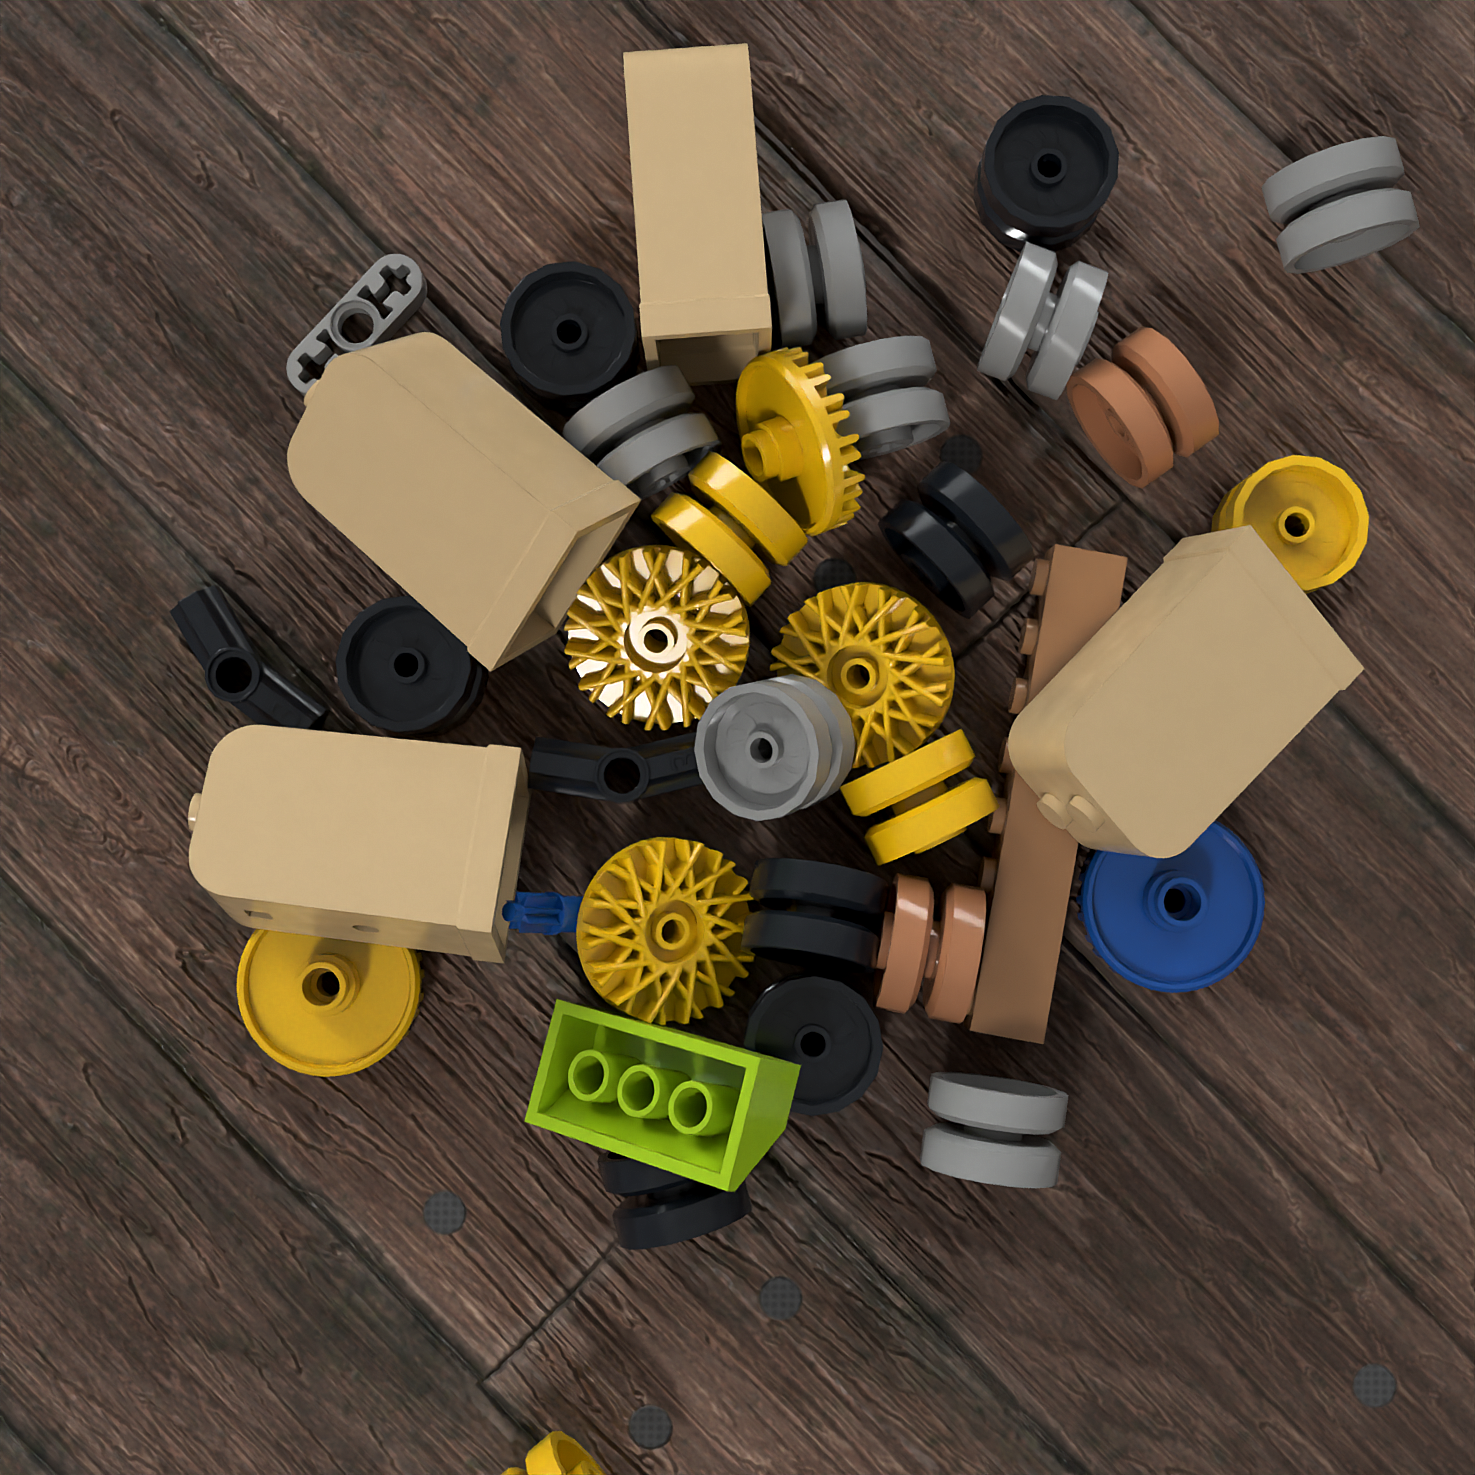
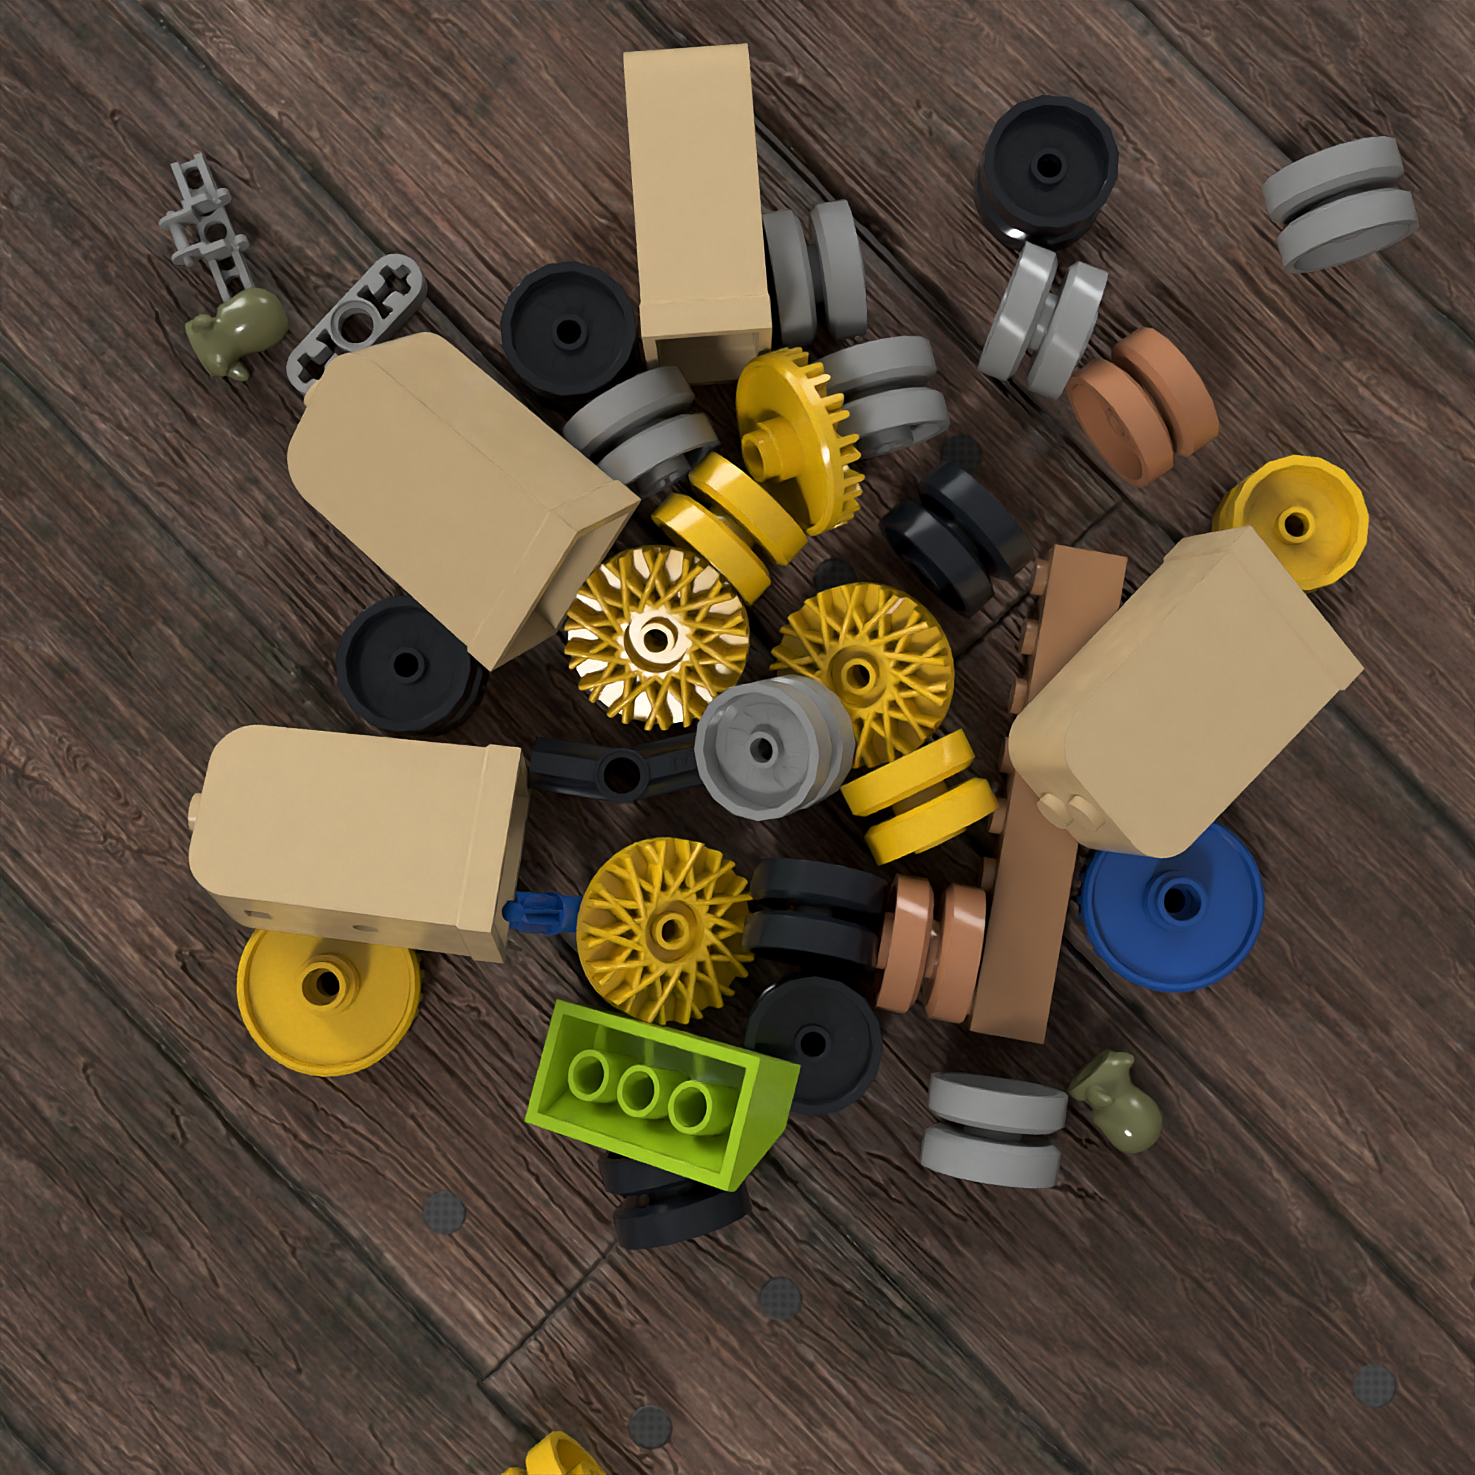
(197, 203): none -> light grey piece
(221, 644): black piece -> none
(242, 326): none -> olive animal
(1118, 1107): none -> olive animal

